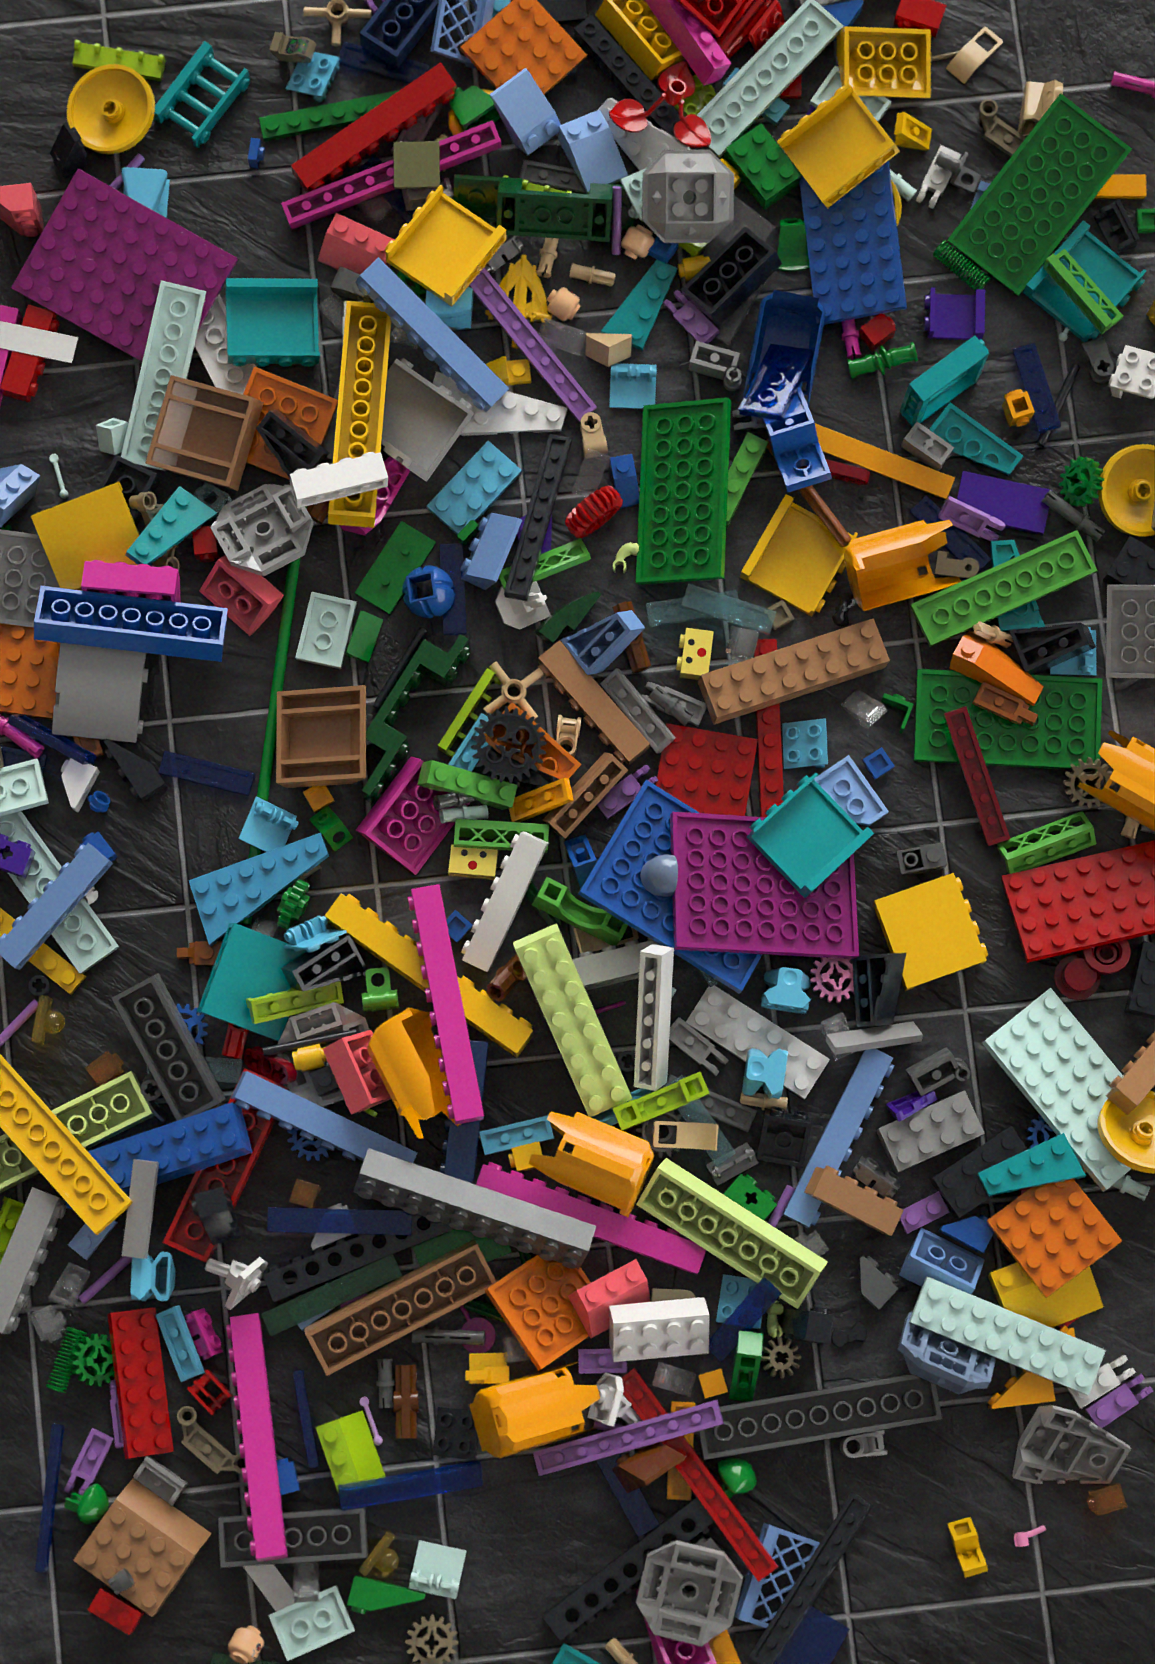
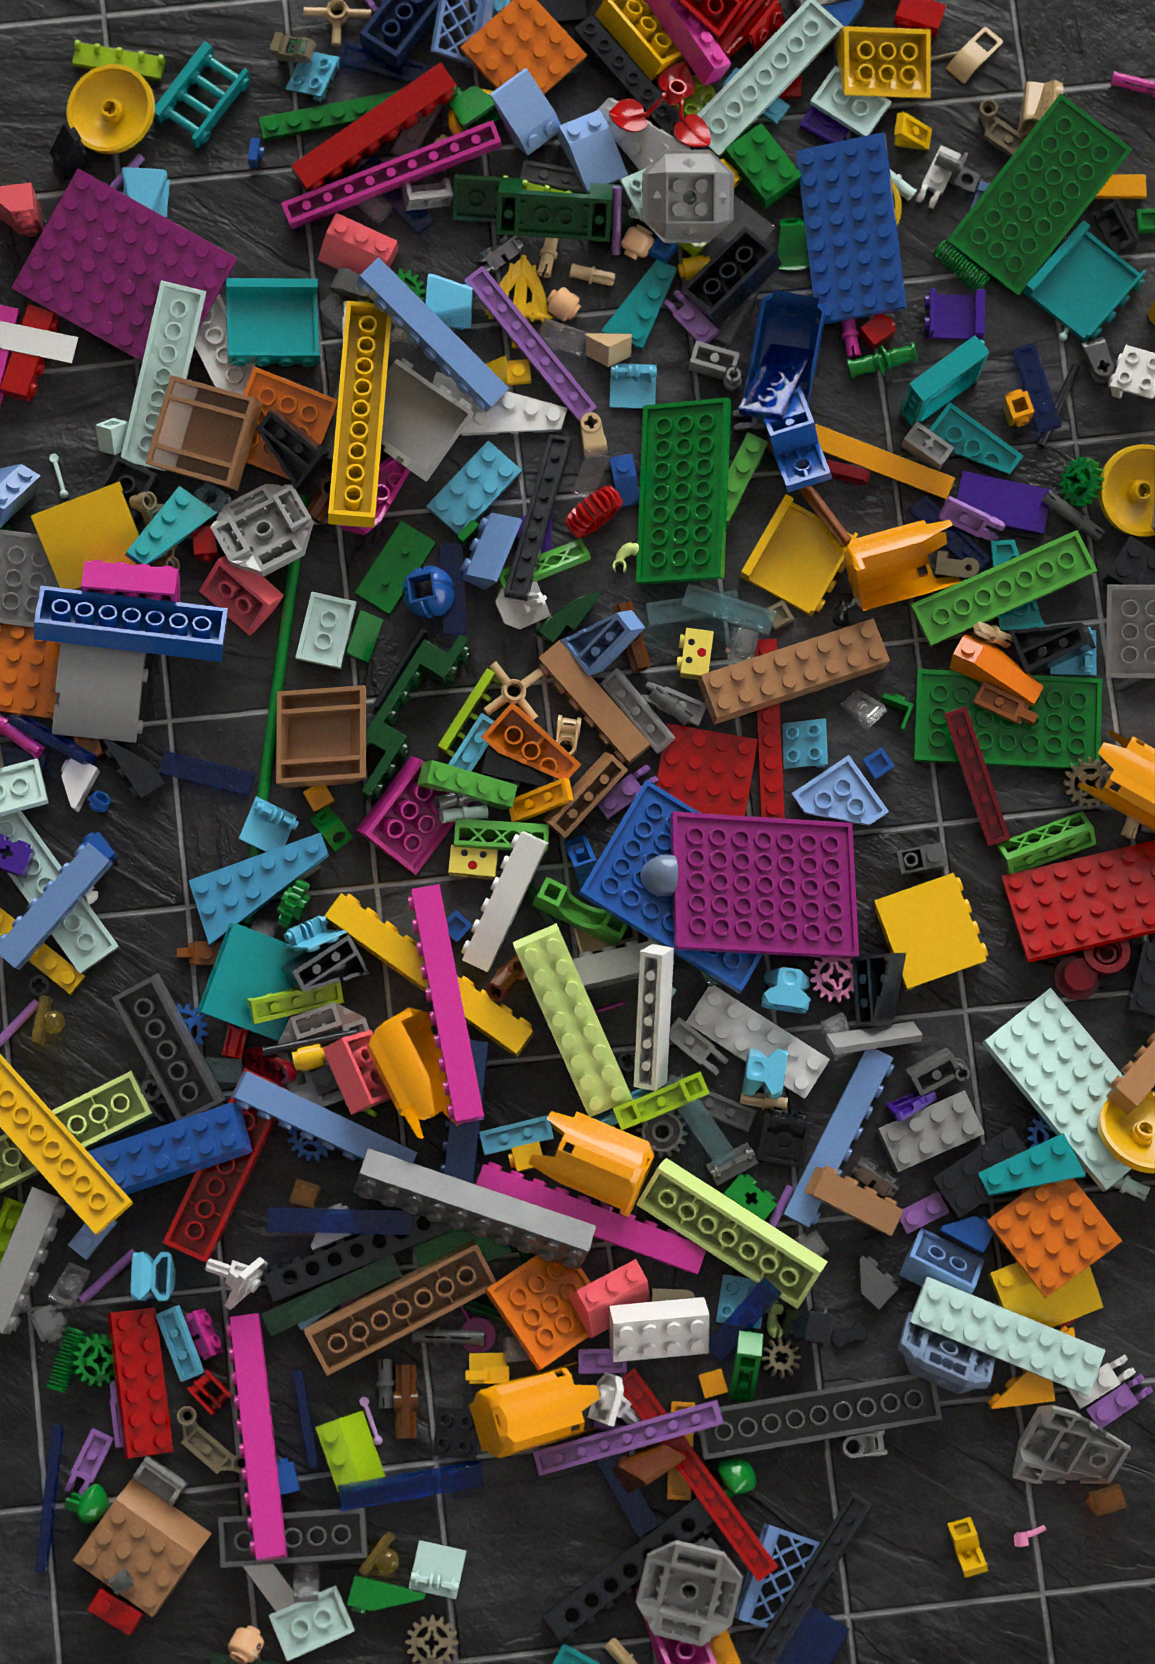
(105, 1068): clear orange brick -> none
(141, 1210): light grey tile -> none
(217, 1215): black wedge -> none
(338, 479): white brick -> none
(379, 997): bright green piece -> none
(416, 165): olive tile -> none
(444, 246): yellow panel -> none
(512, 724): black gear -> none
(674, 1379): clear slope -> none
(689, 1135): tan piece -> none
(807, 836): teal panel -> none
(837, 145): yellow panel -> none
(1080, 294): bright green fence -> none

